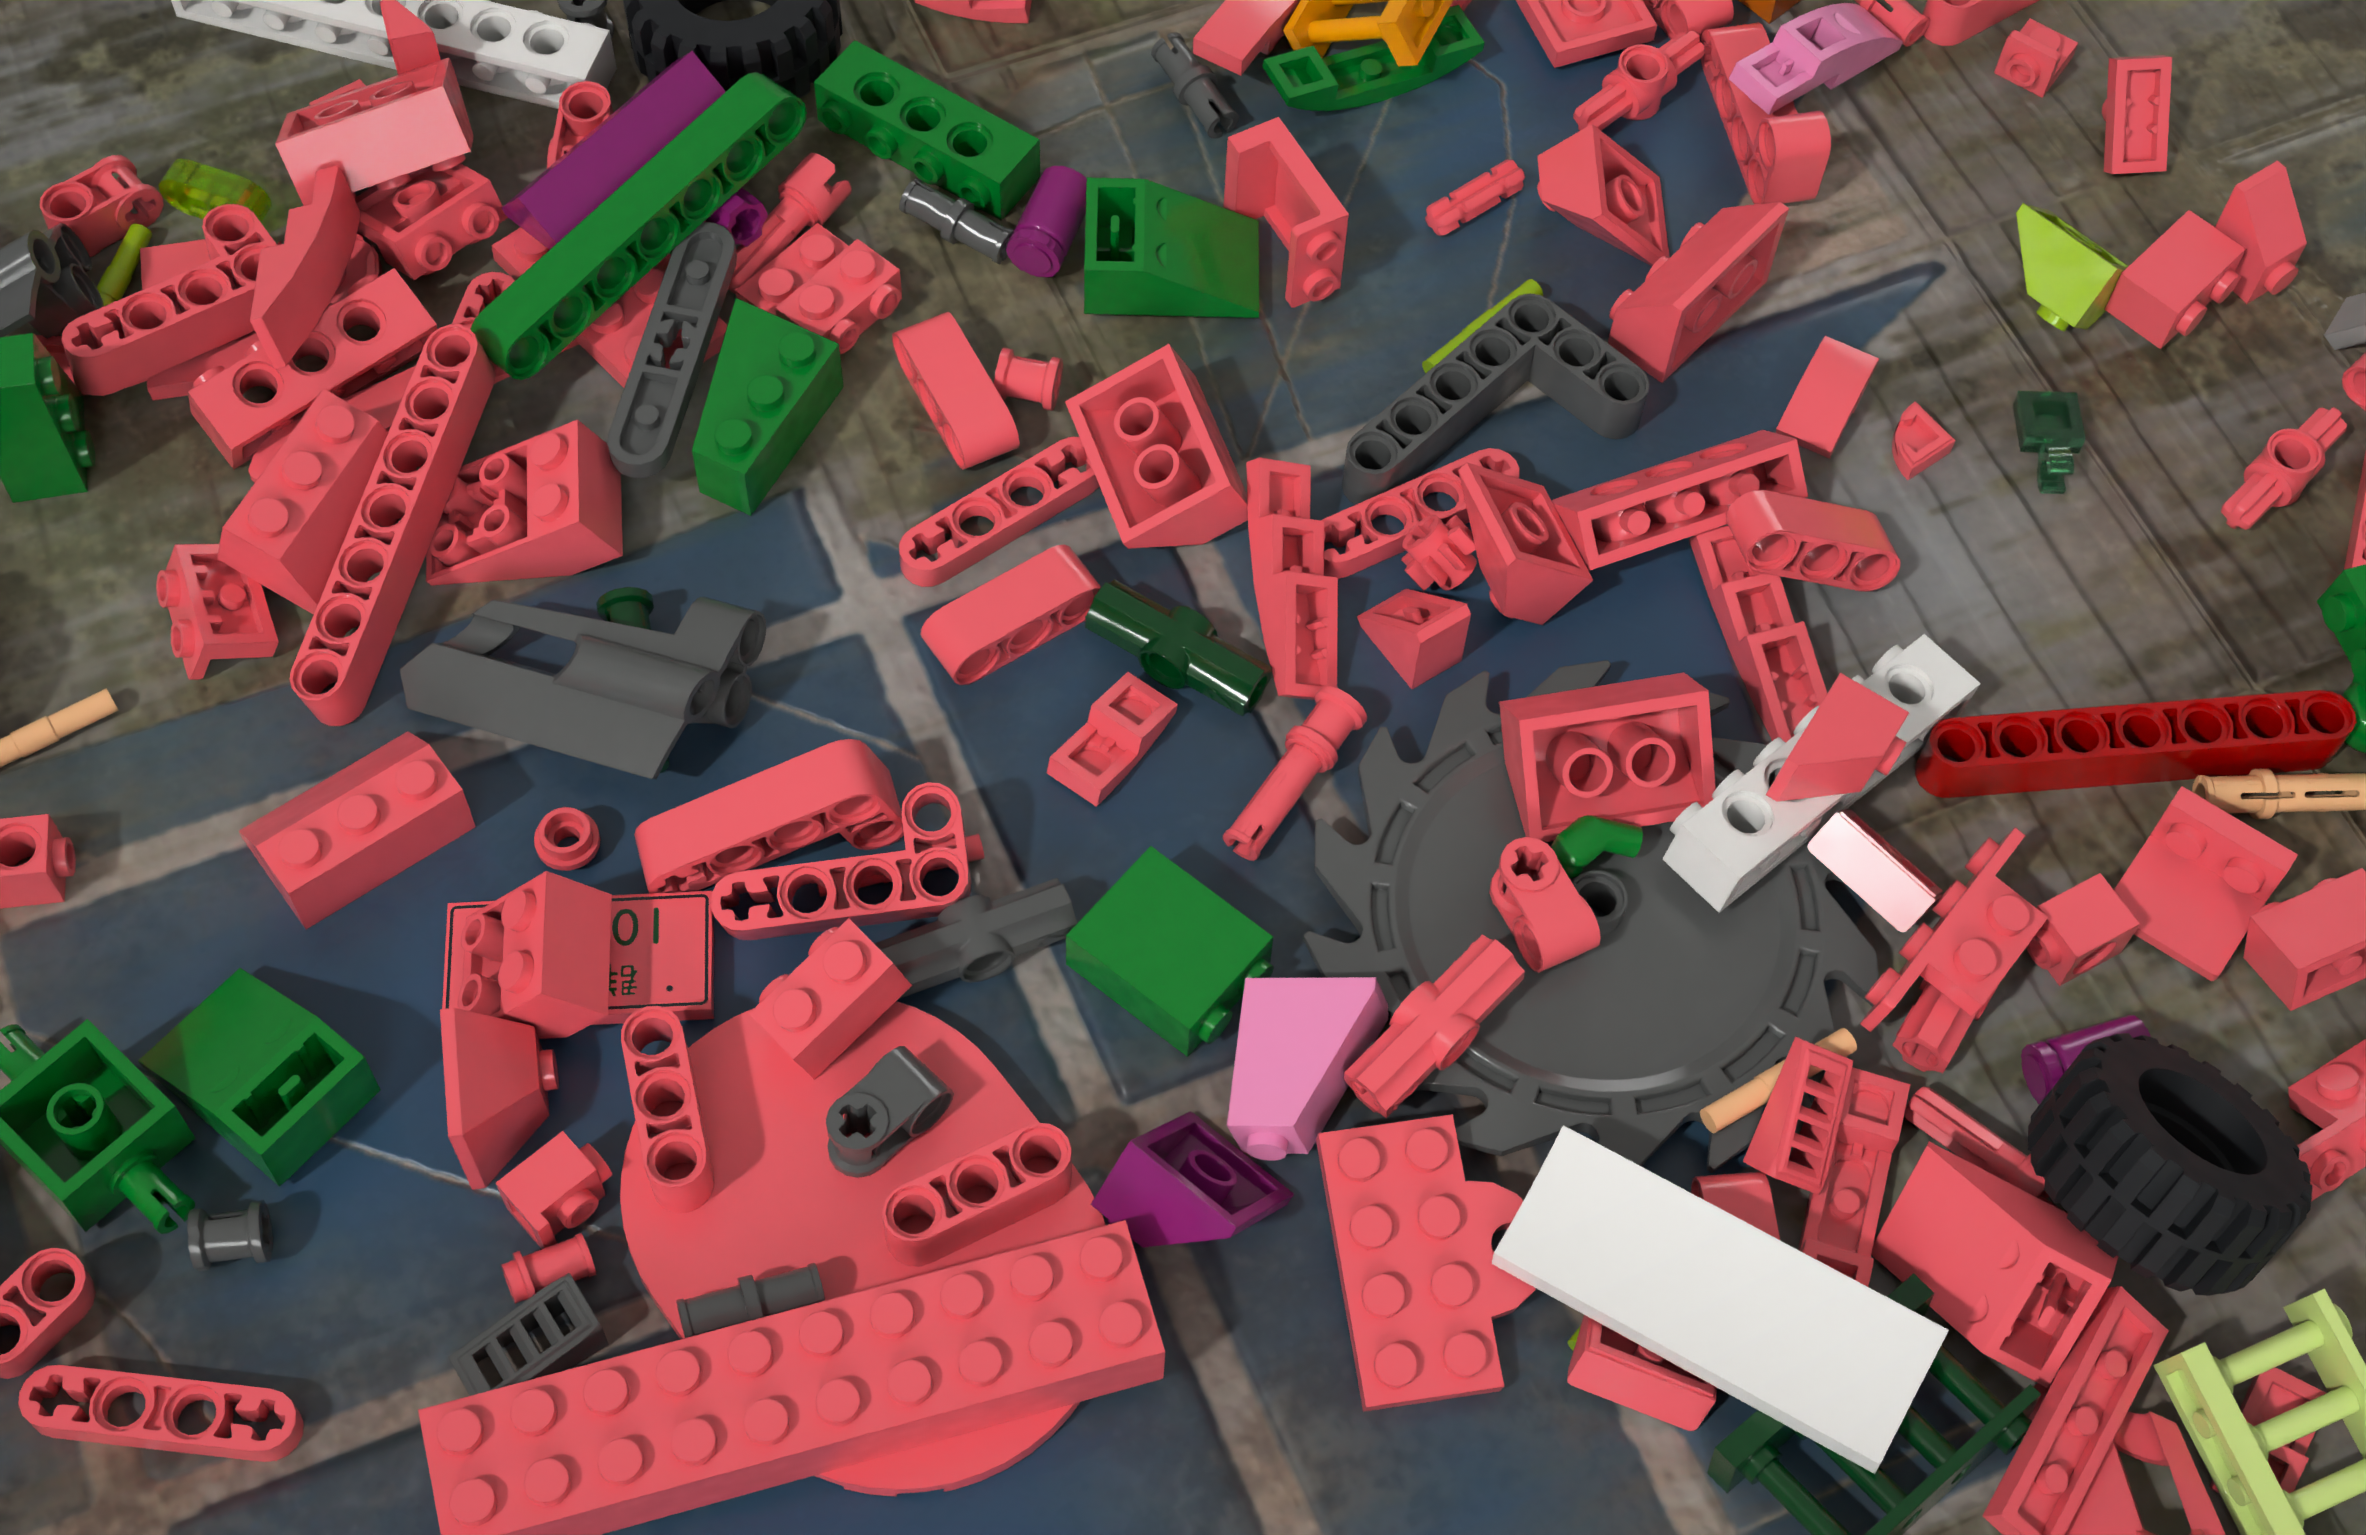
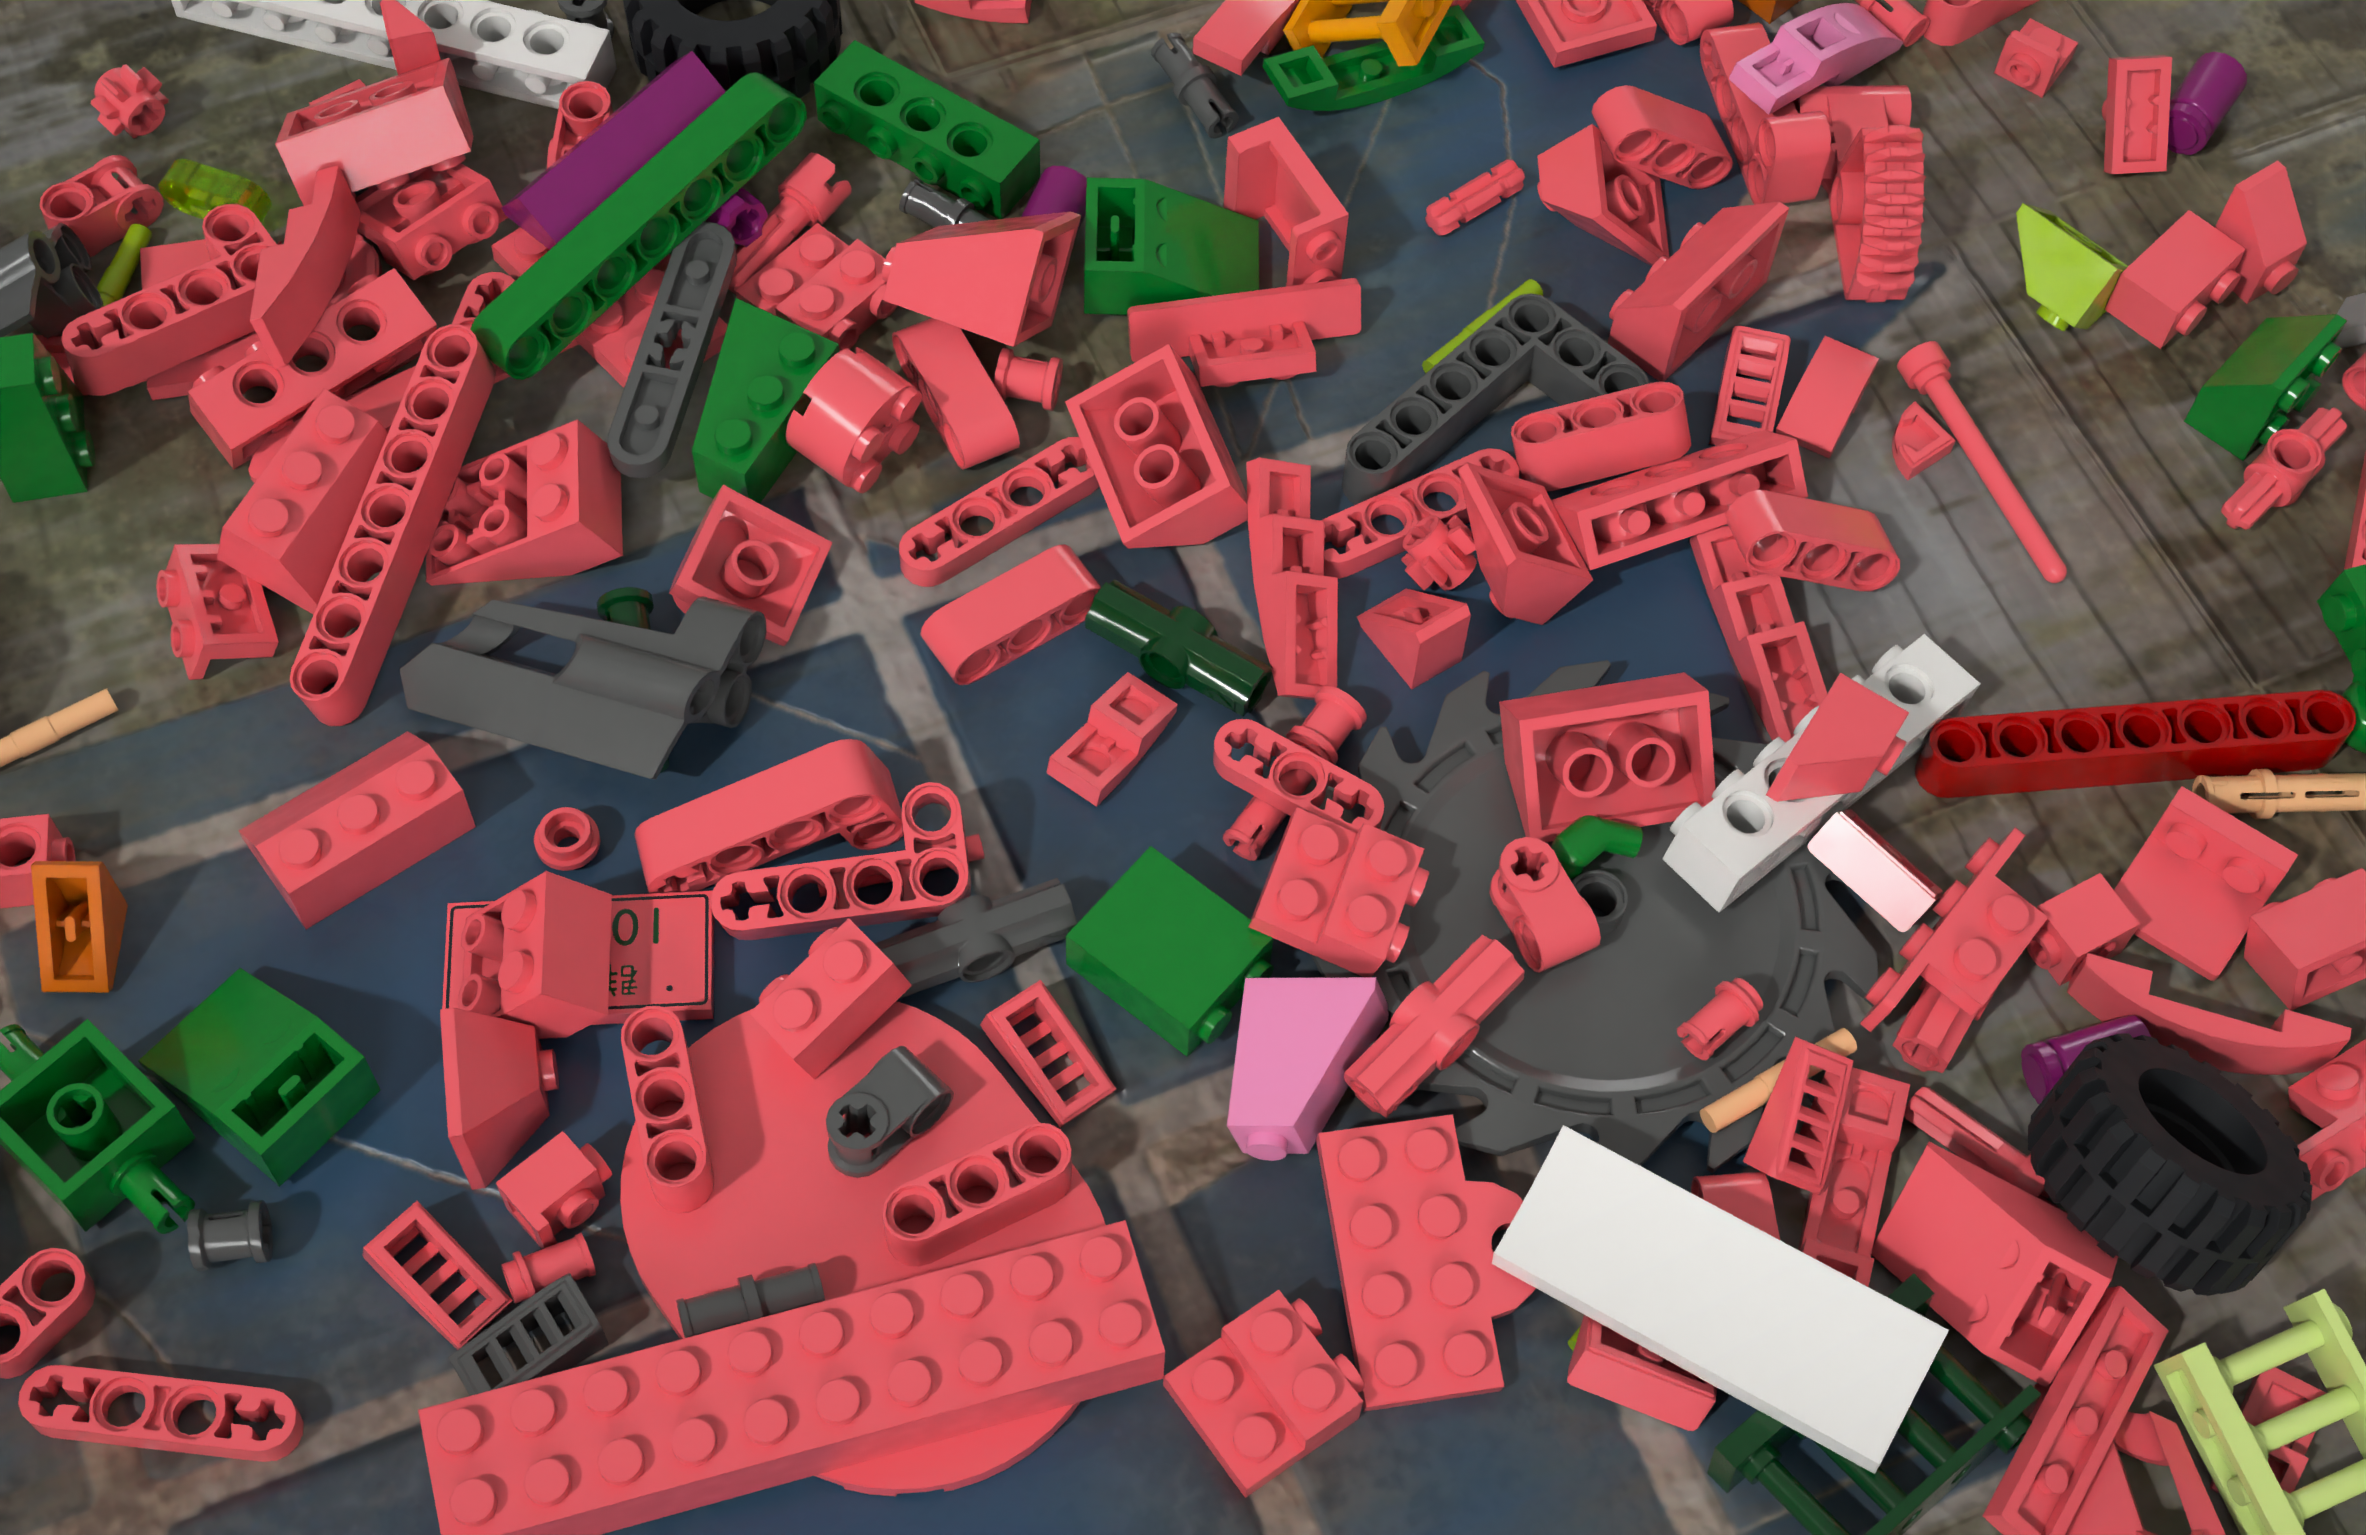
(77, 925): none -> orange slope
(129, 101): none -> coral gear
(401, 1232): none -> coral slope
(751, 561): none -> coral slope
(855, 418): none -> coral brick
(985, 274): none -> coral slope
(1053, 1021): none -> coral slope
(1187, 1186): magenta slope -> none
(1249, 771): none -> coral beam
(1250, 331): none -> coral bracket
(1266, 1391): none -> coral plate
(1340, 892): none -> coral plate
(1602, 436): none -> coral beam
(1640, 81): coral axle -> none
(1661, 137): none -> coral beam
(1719, 1019): none -> coral pin
(1755, 355): none -> coral slope
(1872, 186): none -> coral arm
(1927, 371): none -> coral piece
(2052, 428): clear green plate -> none
(2203, 101): none -> magenta piece
(2266, 381): none -> green slope
(2290, 1046): none -> coral slope

